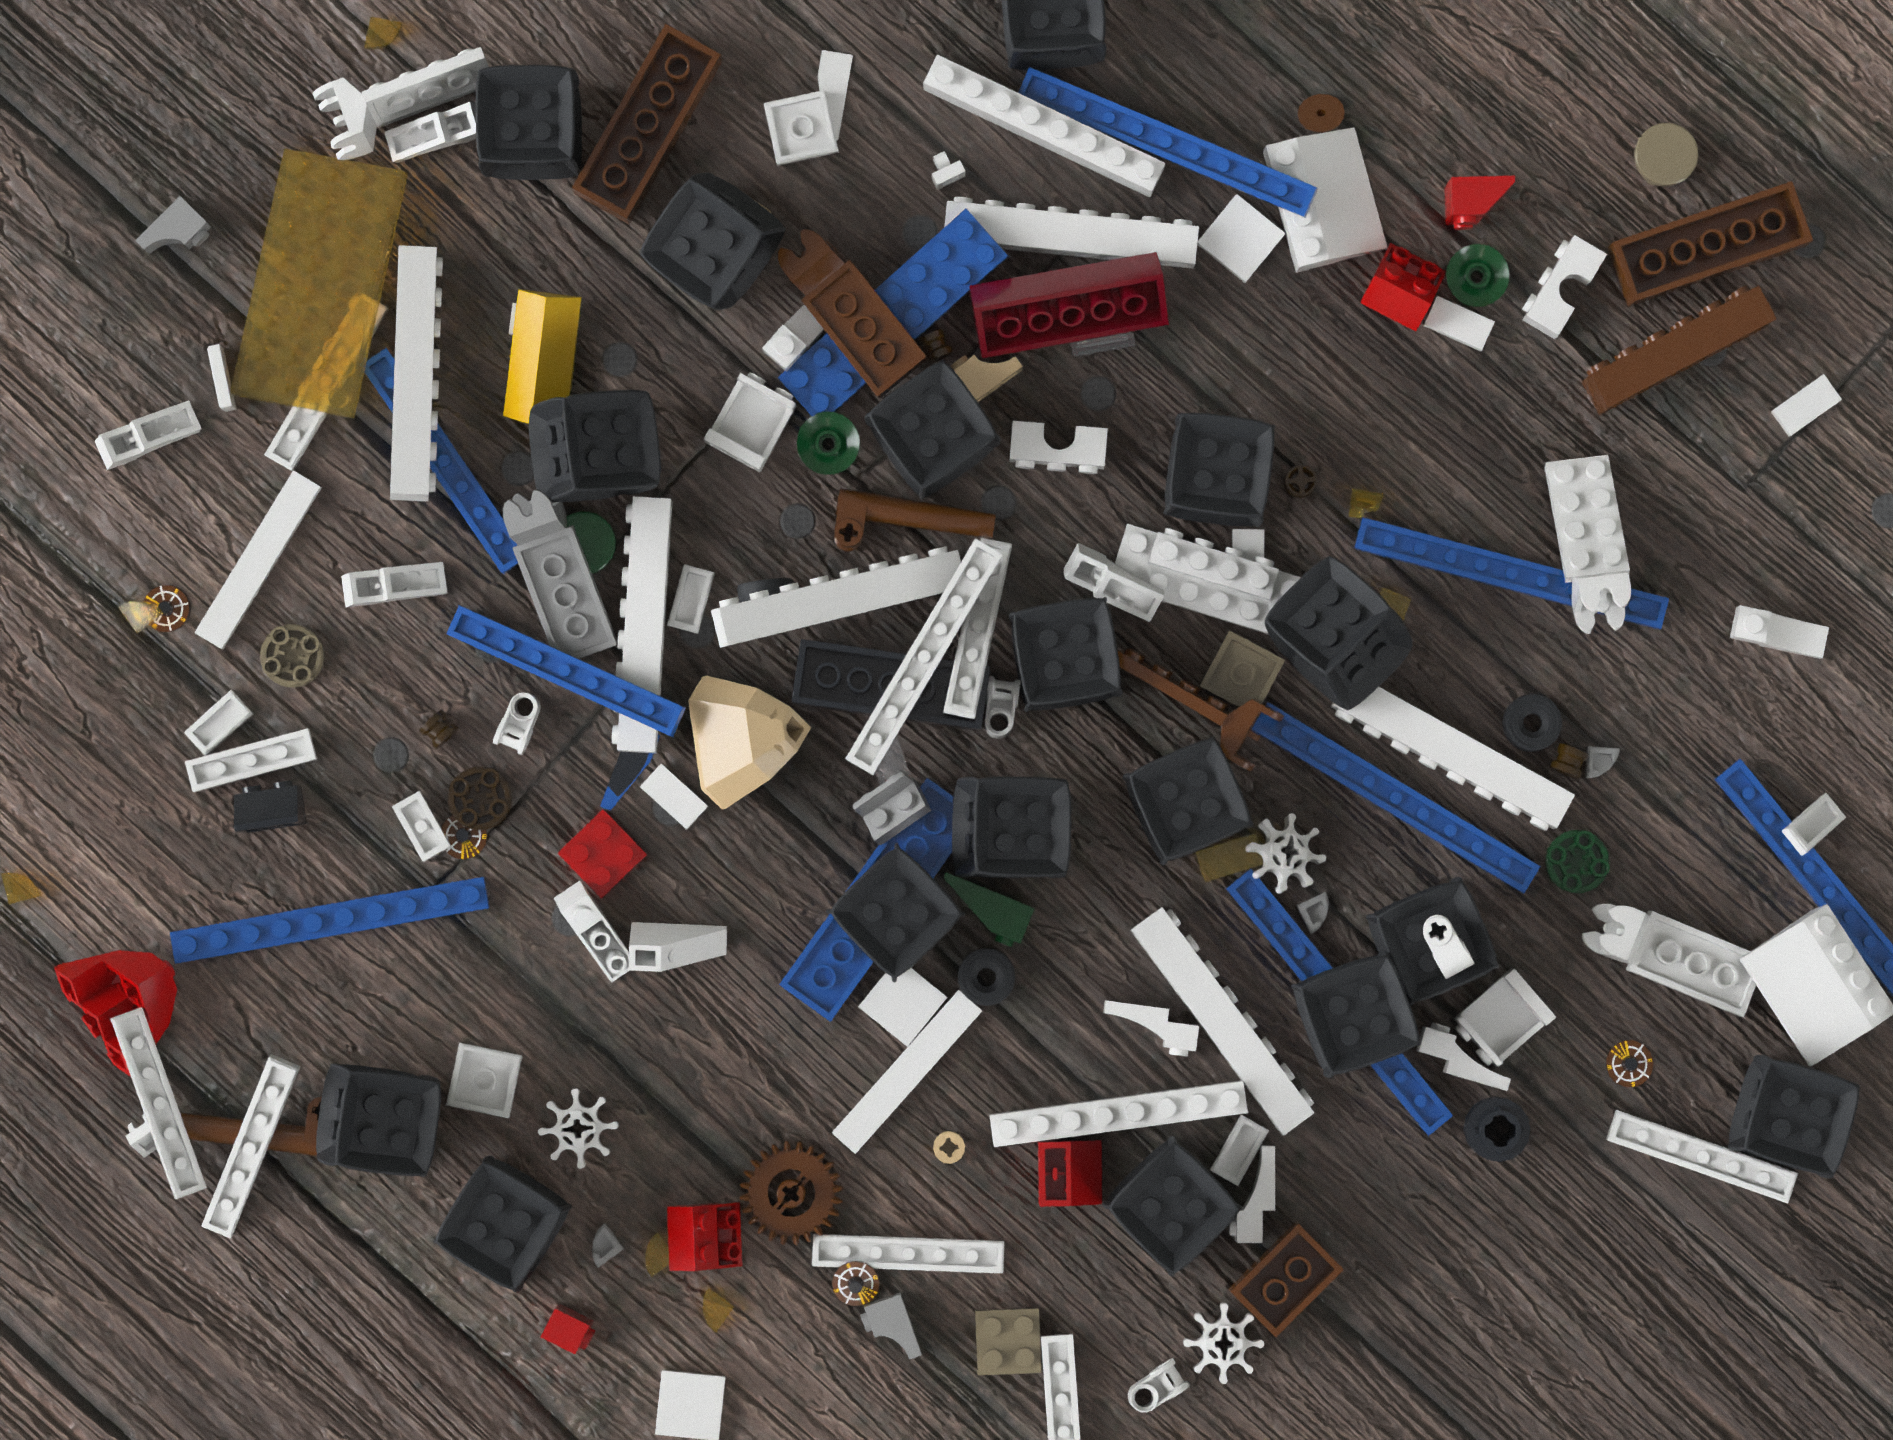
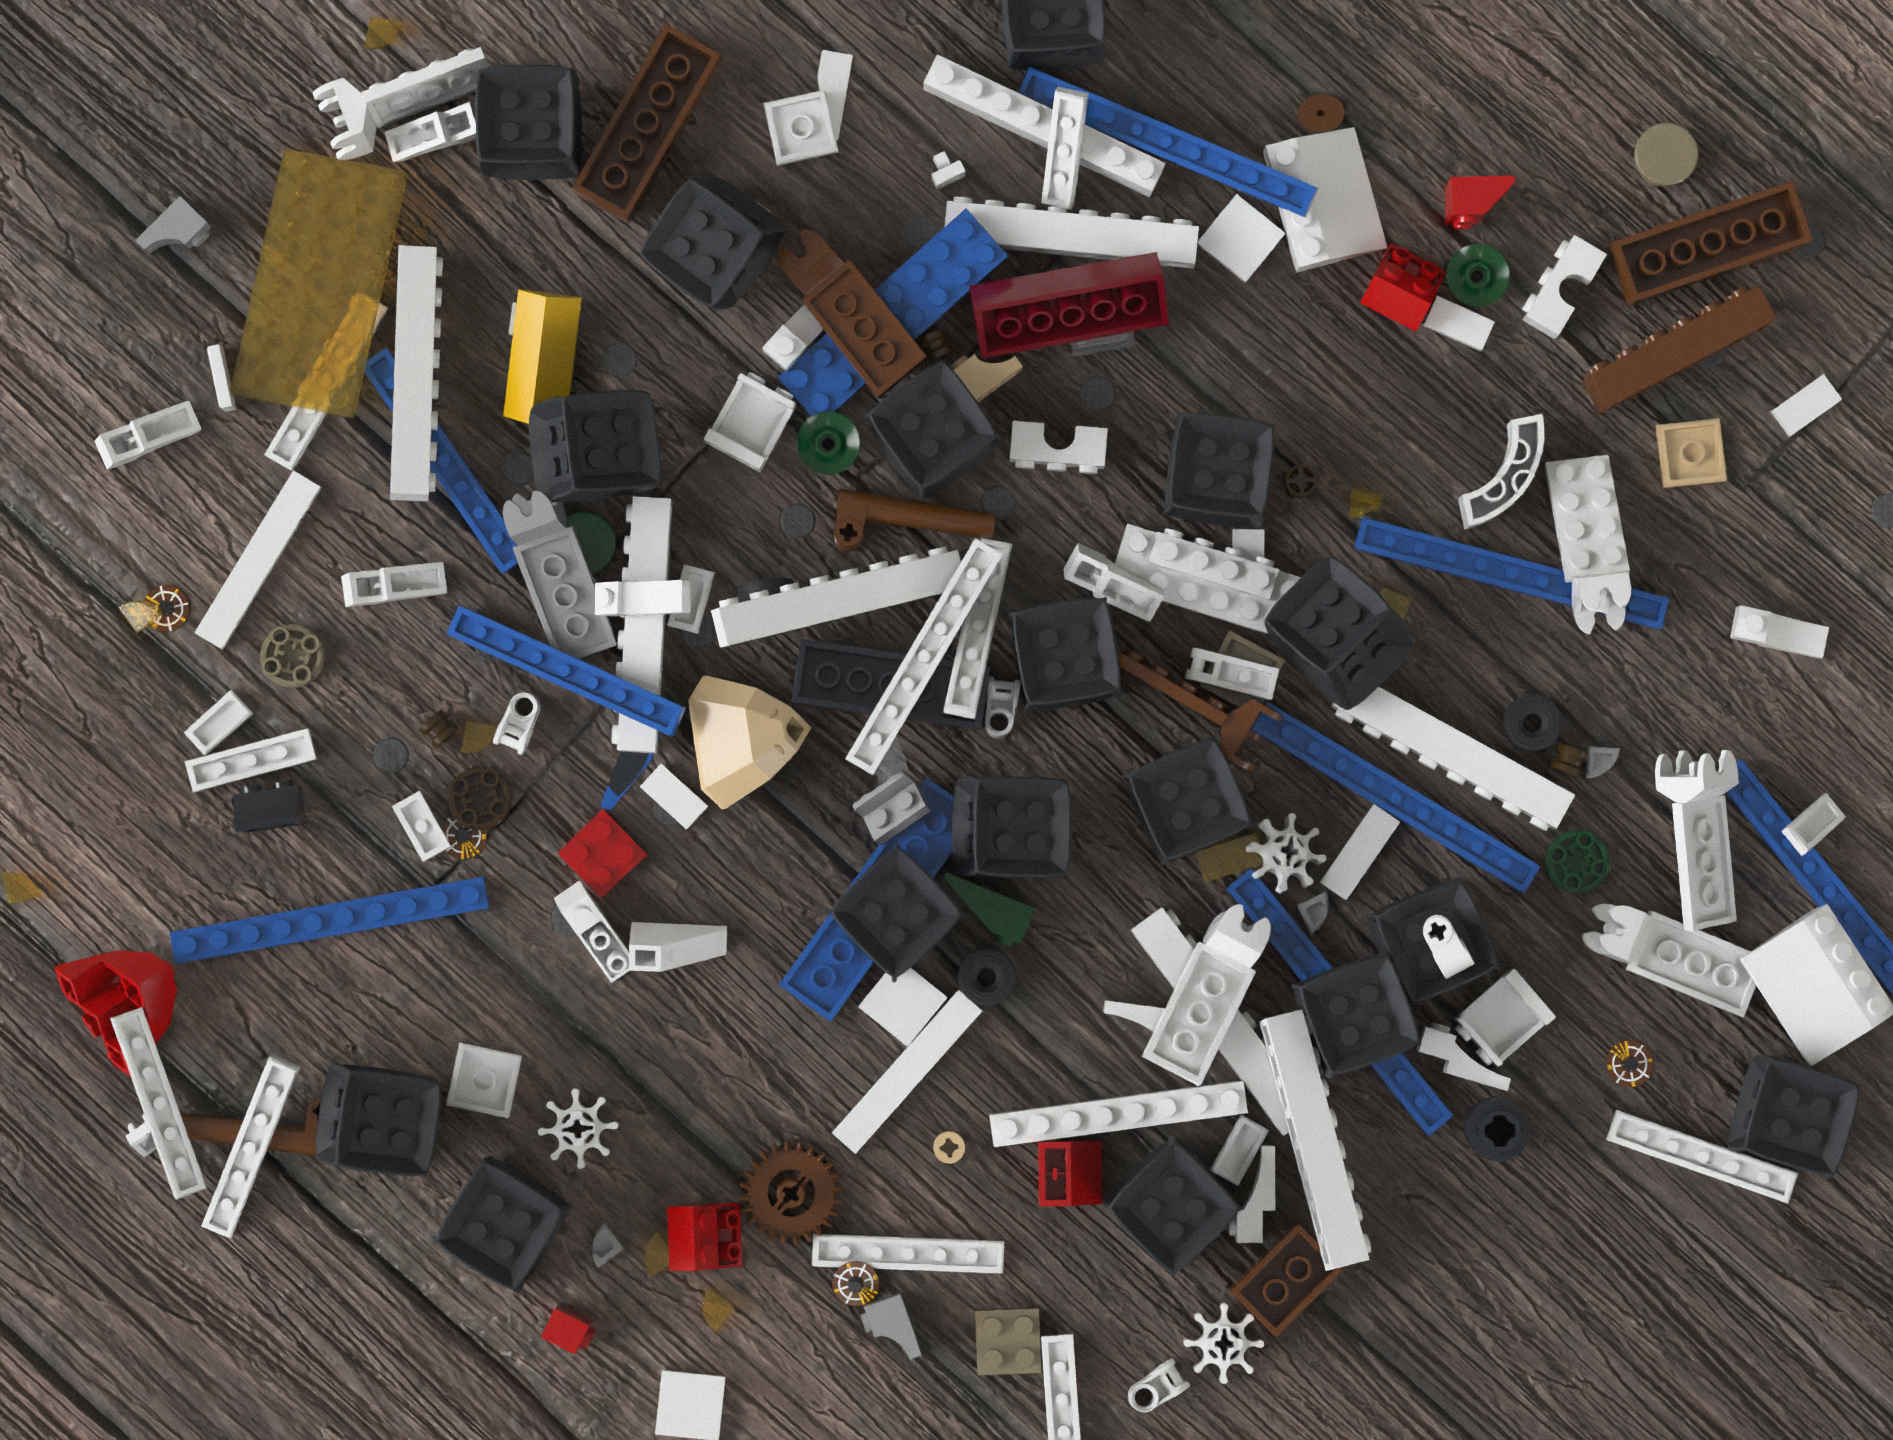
(477, 736): none -> clear yellow tile
(642, 598): none -> white slope
(1064, 147): none -> white tile
(1208, 995): none -> white hinge
(1233, 674): none -> white plate
(1314, 1140): none -> white brick
(1359, 852): none -> white tile
(1512, 478): none -> white brick
(1691, 453): none -> tan tile
(1701, 835): none -> white hinge

